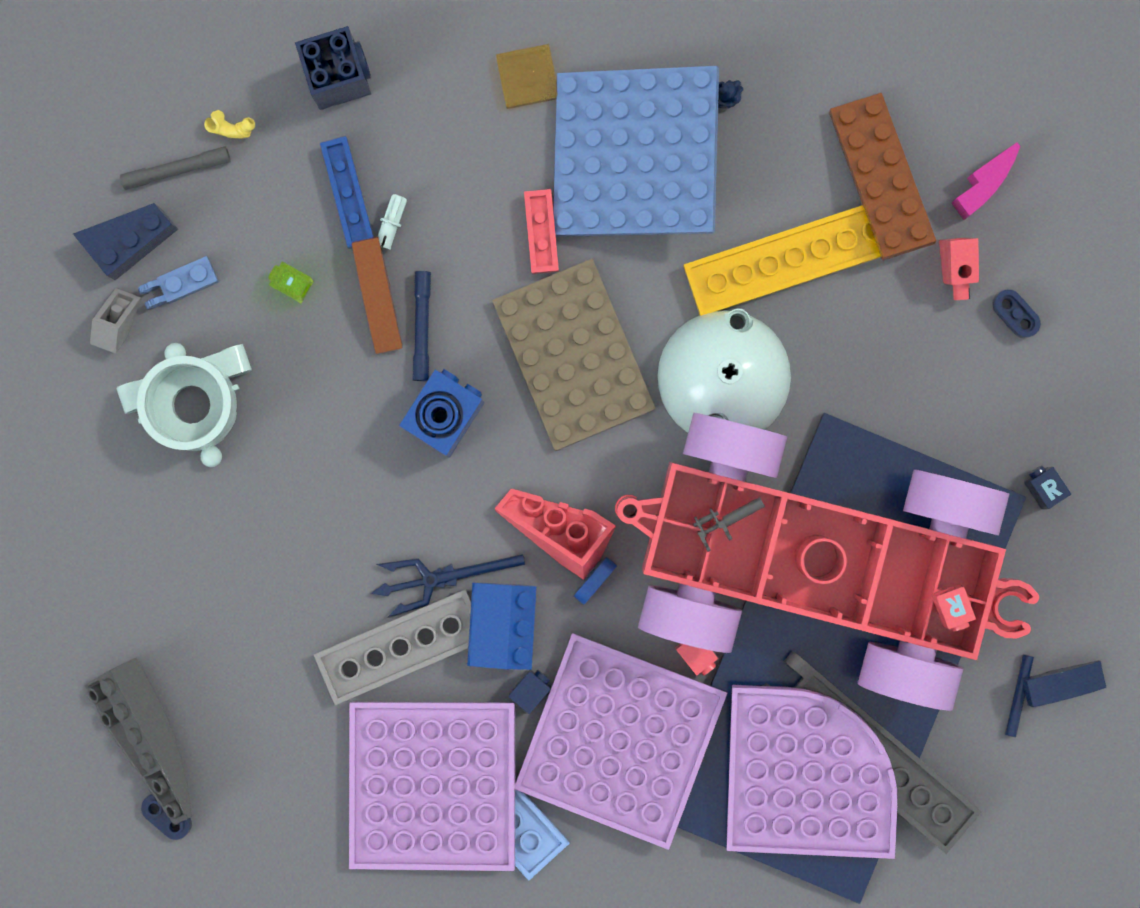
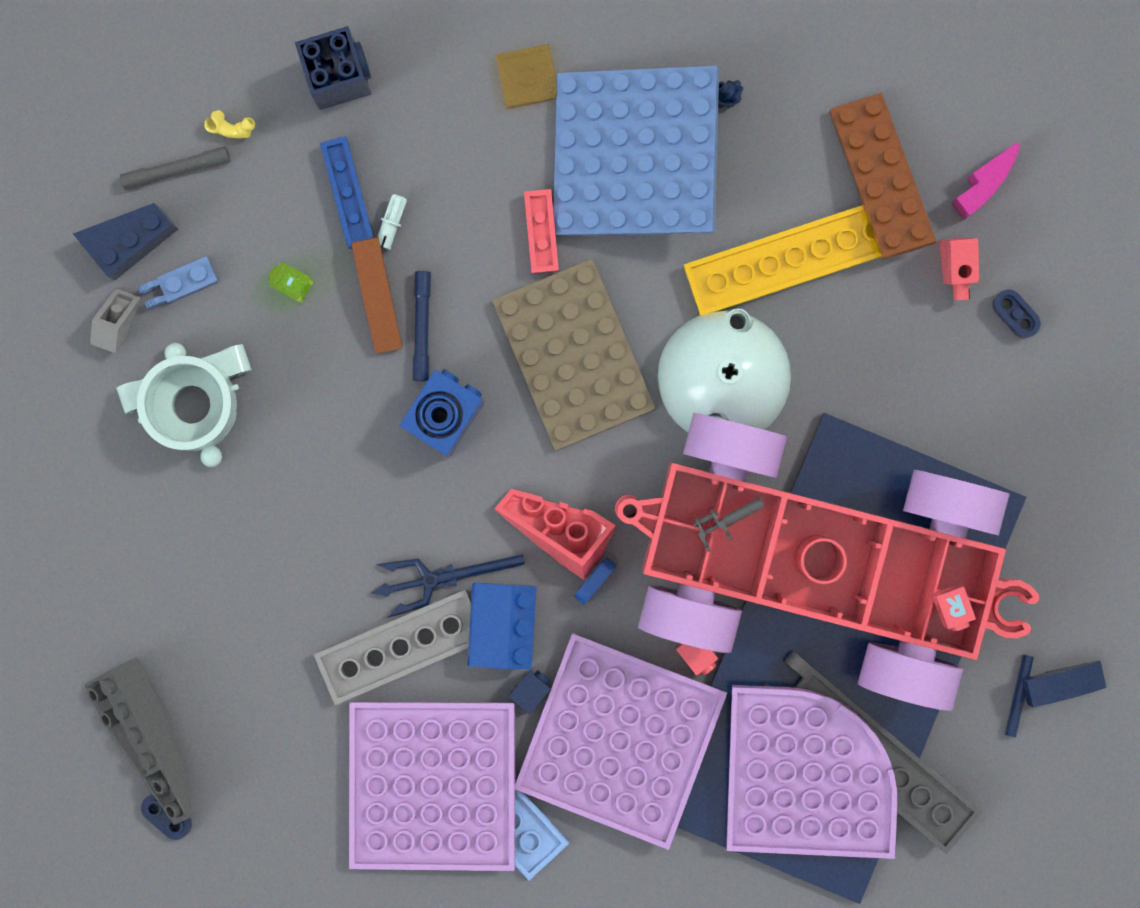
(1047, 487): dark blue brick -> none

